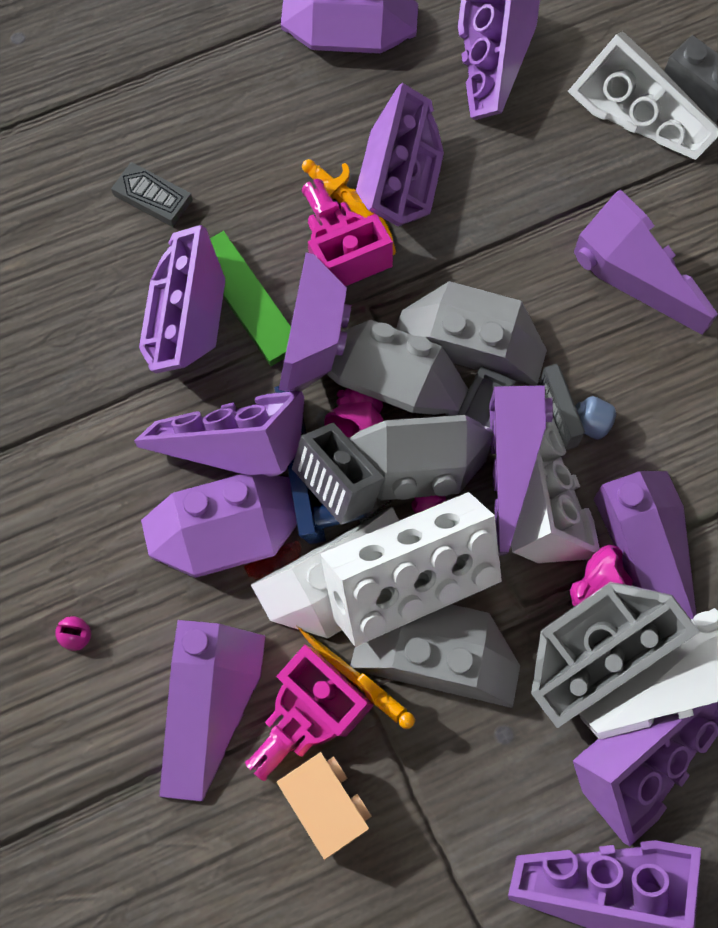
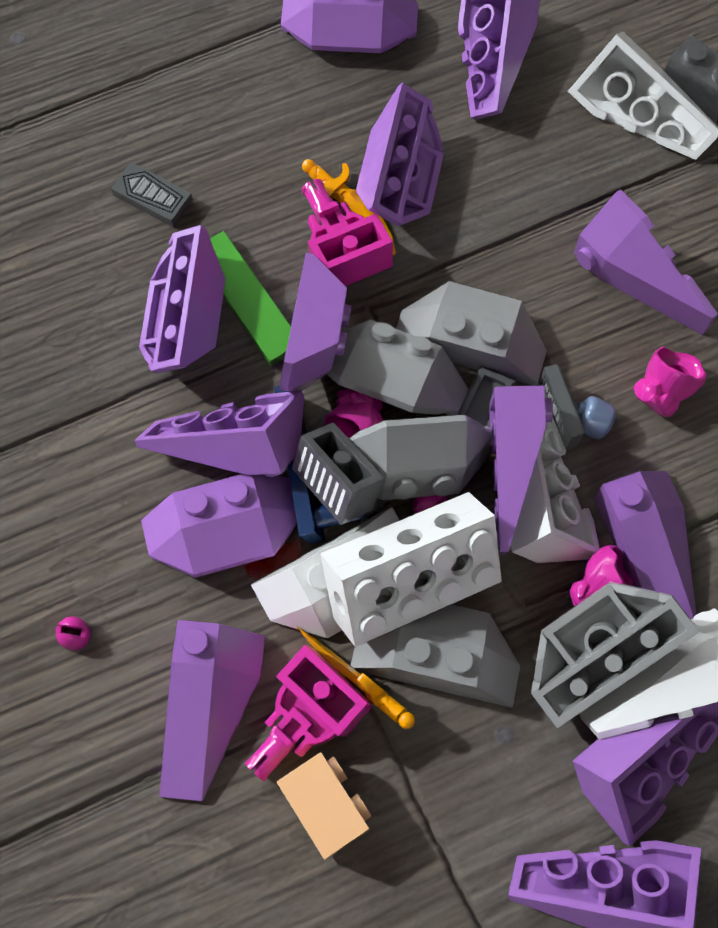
(669, 380): none -> dark pink hair

